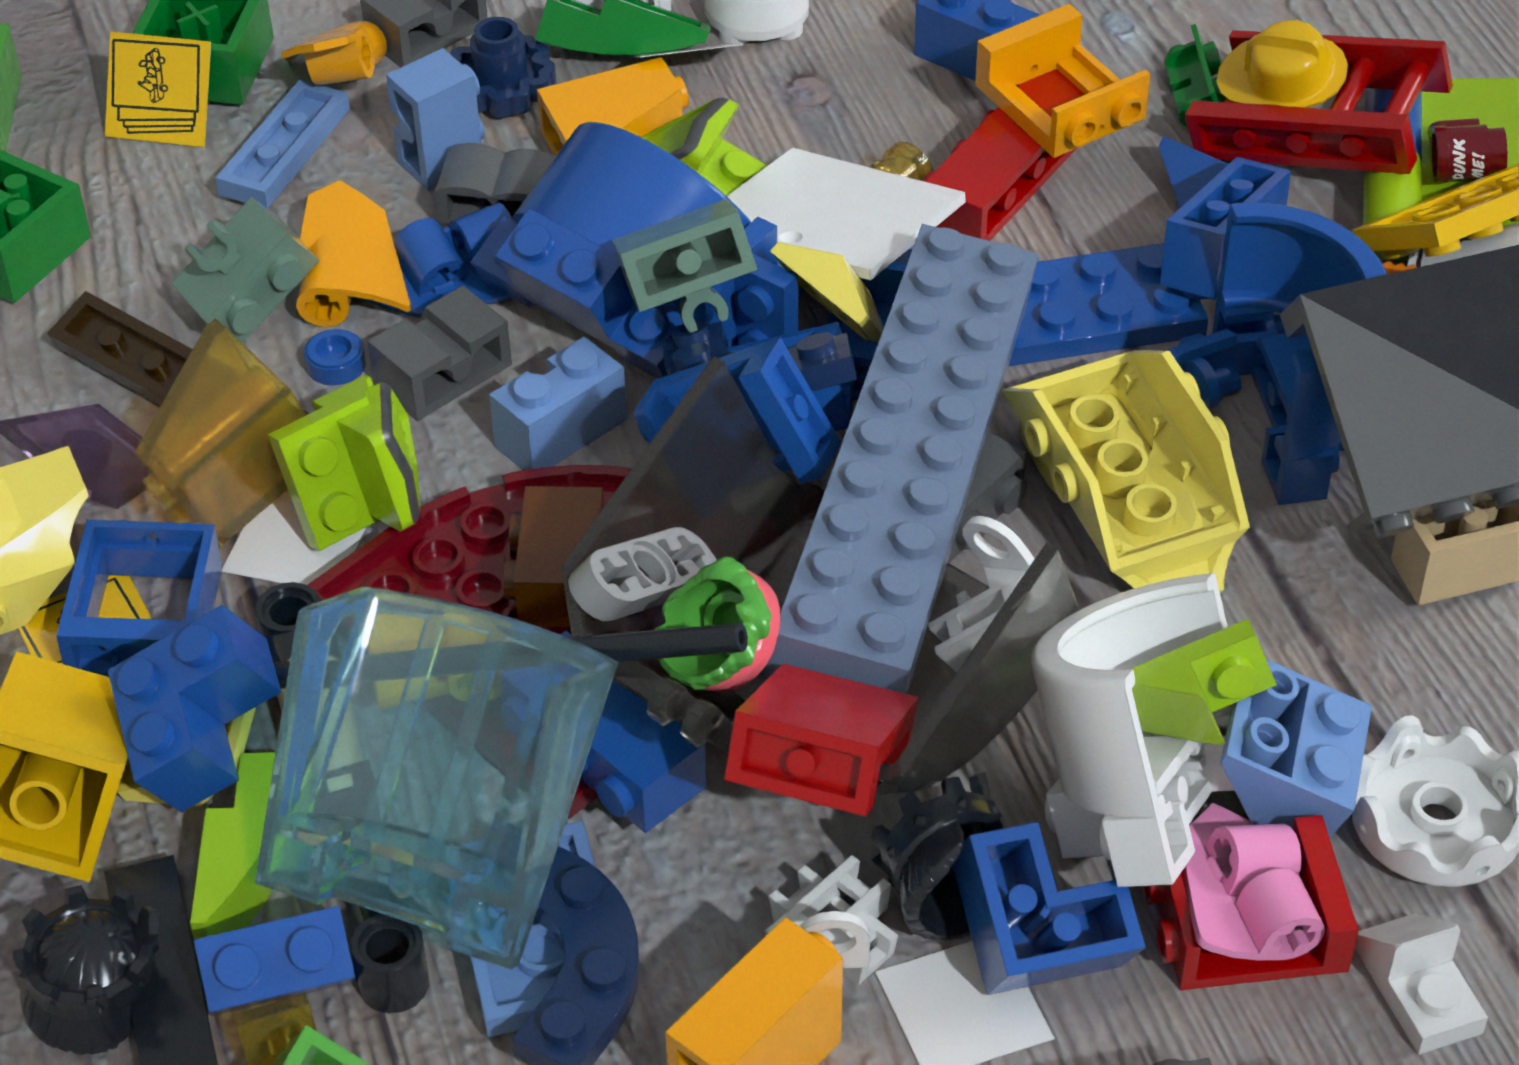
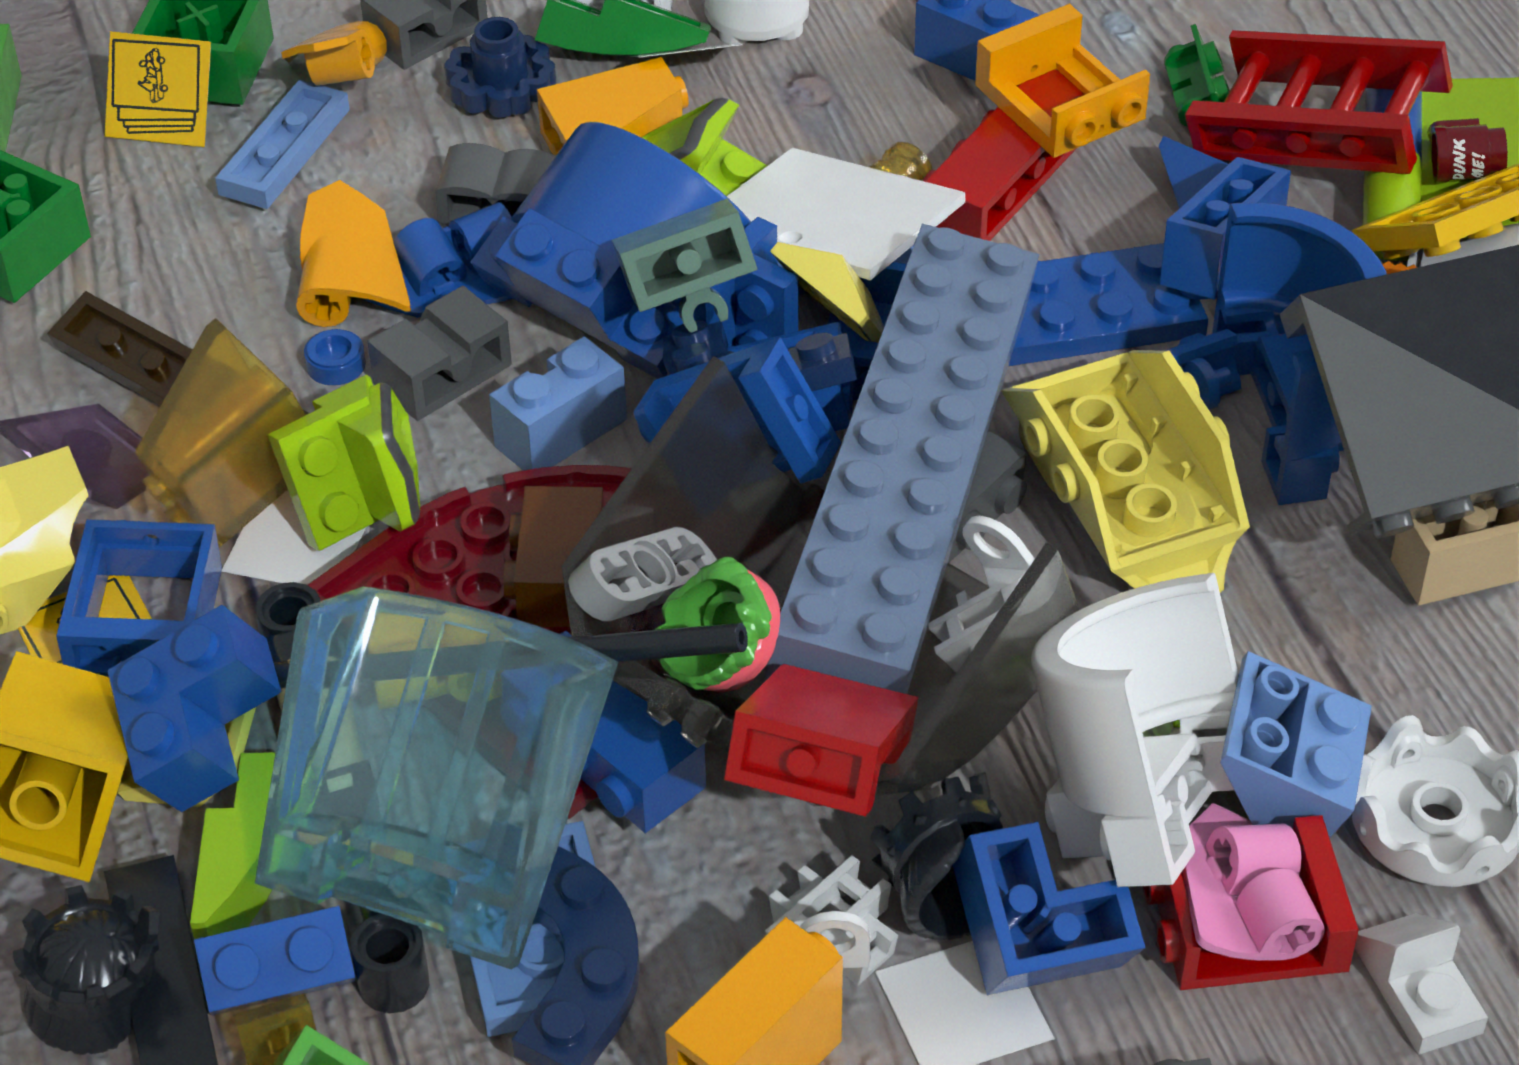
(244, 269): sand green brick -> none
(434, 111): medium blue brick -> none
(1187, 684): lime slope -> none
(1283, 67): yellow piece -> none

